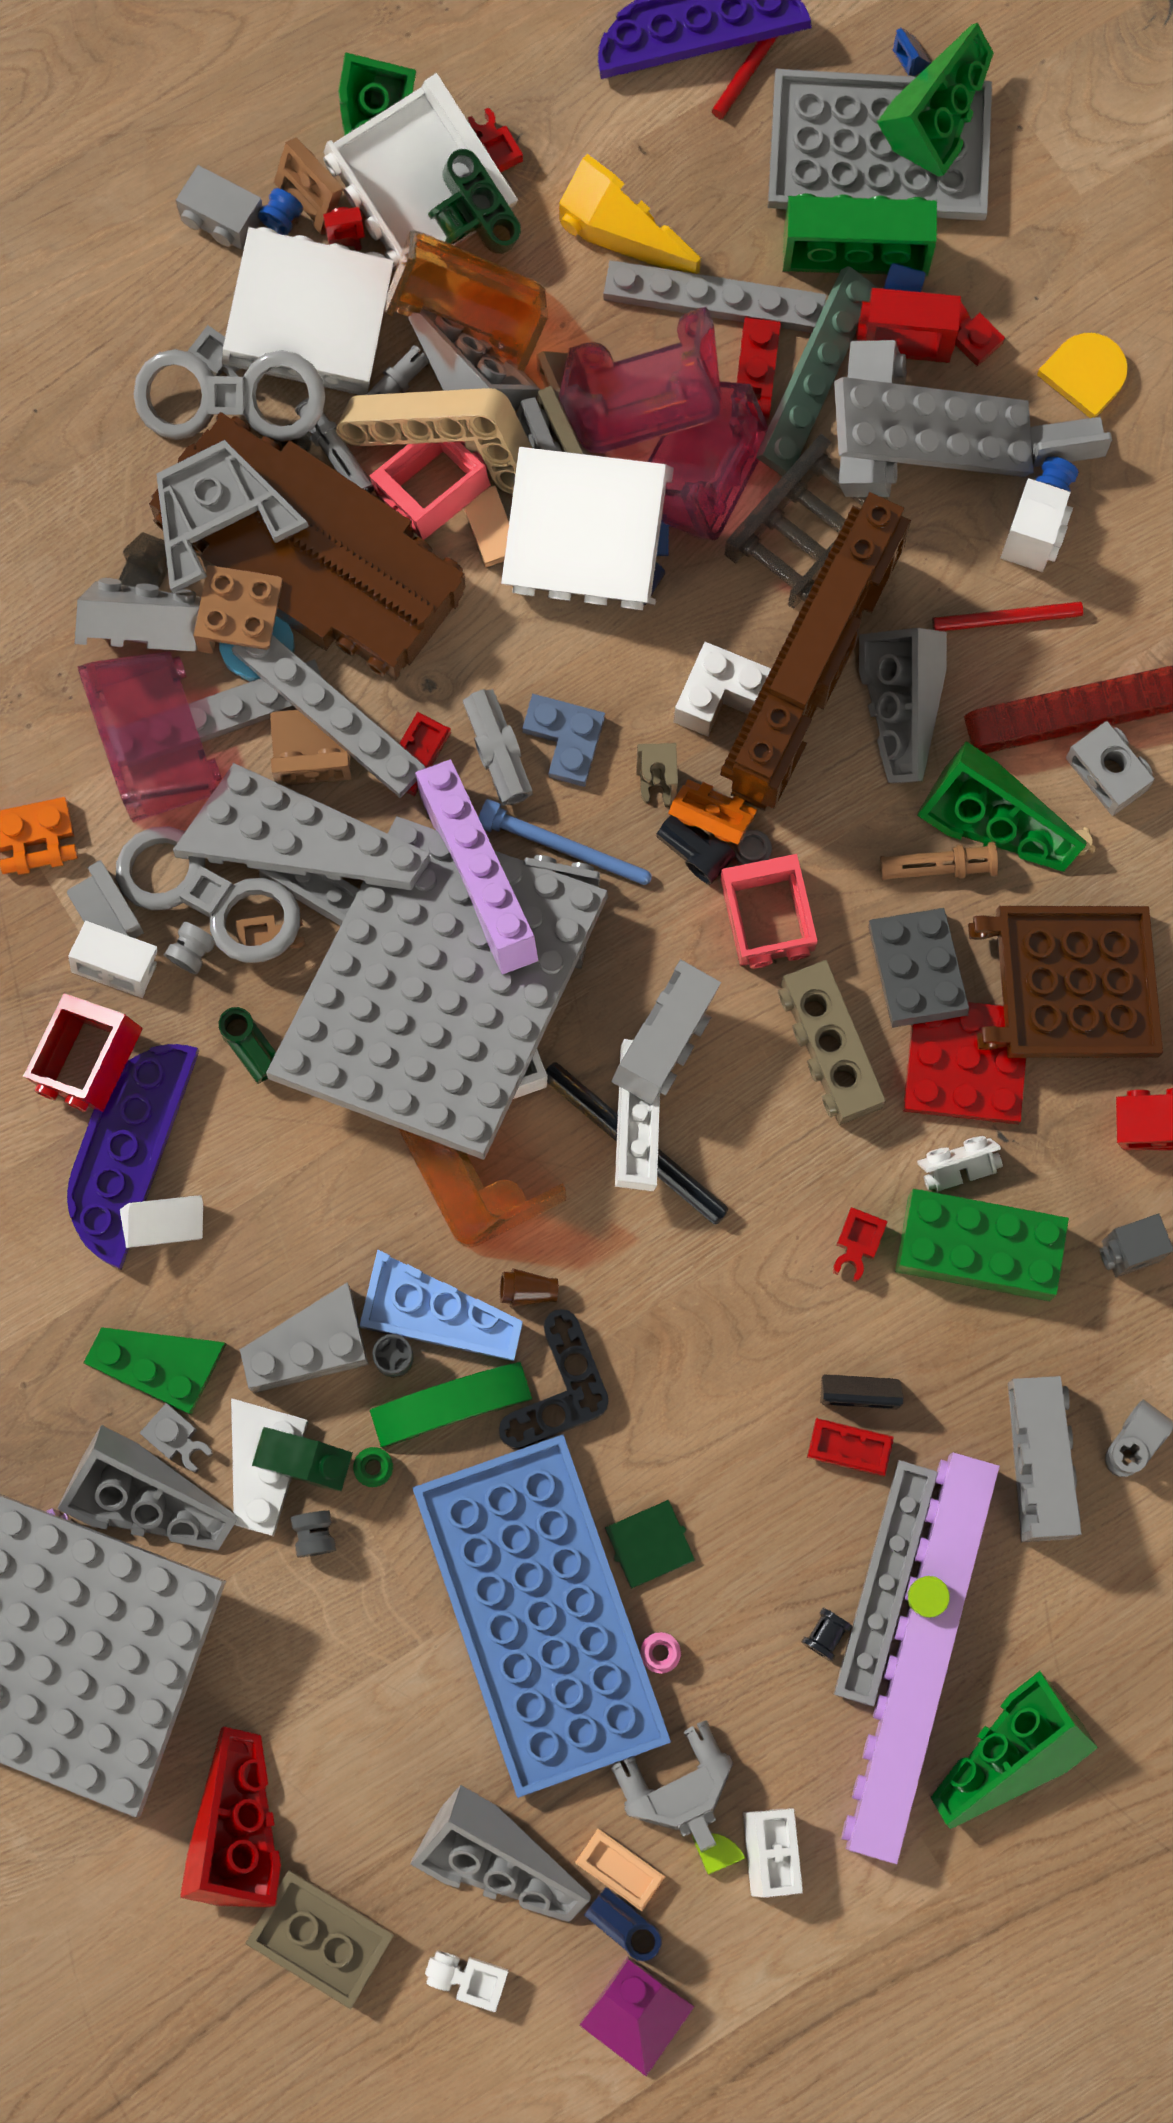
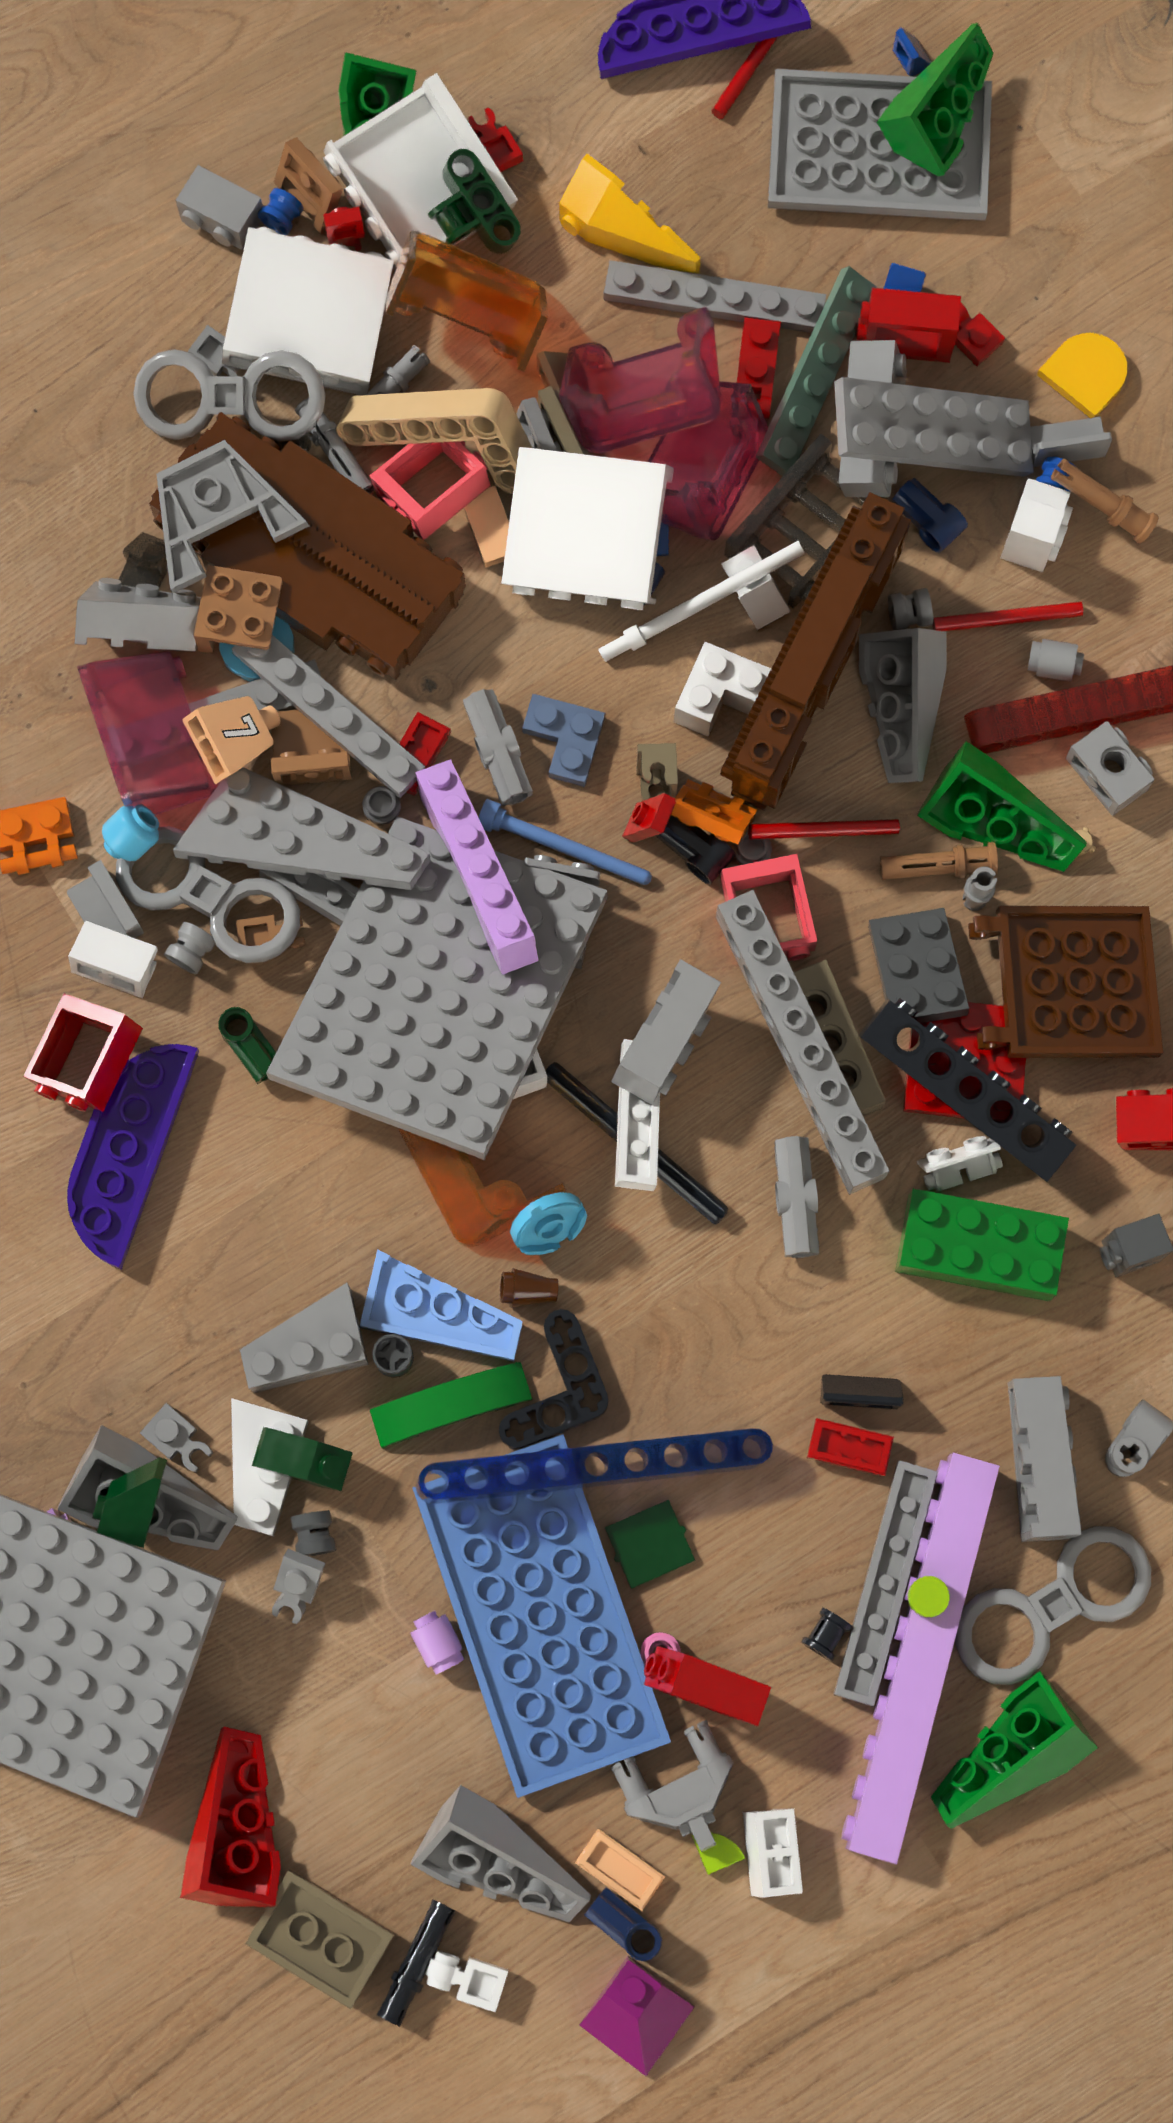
(130, 832): none -> medium azure head
(130, 1504): none -> dark green slope
(157, 1364): green wing -> none
(162, 1221): white slope -> none
(231, 734): none -> light nougat torso
(297, 1582): none -> light grey plate
(361, 1462): green plate -> none
(381, 805): none -> flat silver plate
(412, 1970): none -> black pin
(437, 1642): none -> lavender brick
(466, 362): light grey wedge -> none
(547, 1223): none -> medium azure tile
(610, 1454): none -> clear blue beam
(636, 636): none -> white bar
(649, 818): none -> red plate
(706, 1685): none -> red window
(762, 597): none -> white slope
(796, 1197): none -> light grey piece
(801, 1042): none -> light grey brick
(823, 829): none -> red bar
(858, 233): green brick -> none
(860, 1238): red plate -> none
(910, 609): none -> light grey wheel
(935, 522): none -> dark blue piece
(979, 888): none -> light grey pin
(1041, 1157): none -> black brick
(1053, 1605): none -> light grey bar
(1055, 660): none -> light grey brick
(1119, 510): none -> medium nougat pin

